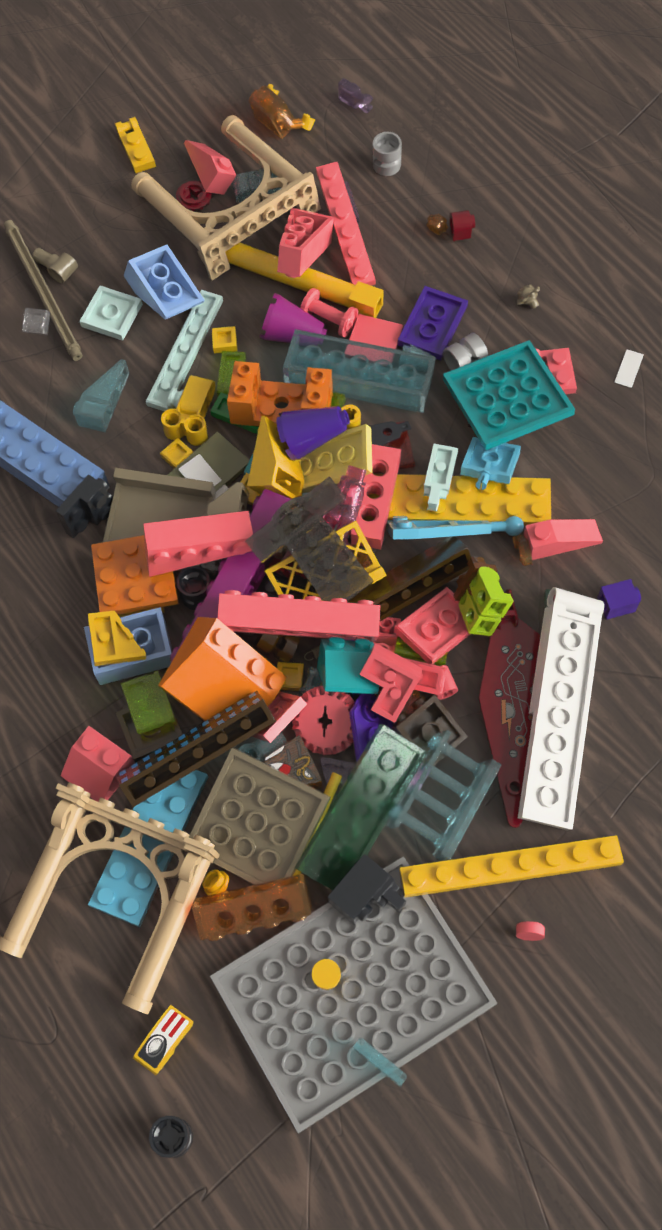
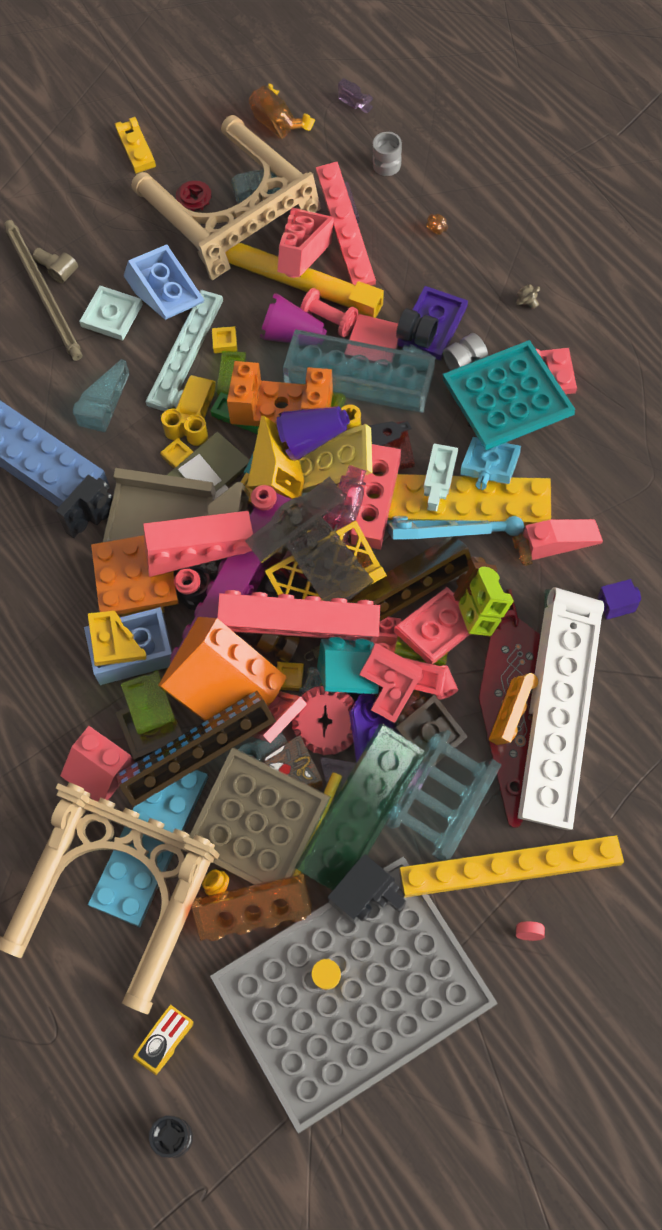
(36, 321): clear plate -> none
(182, 576): none -> coral plate
(212, 167): coral slope -> none
(263, 504): none -> coral plate
(380, 1062): clear light blue tile -> none
(419, 328): none -> black wheel
(461, 224): dark red plate -> none
(512, 708): none -> light orange plate
(629, 368): white sticker -> none

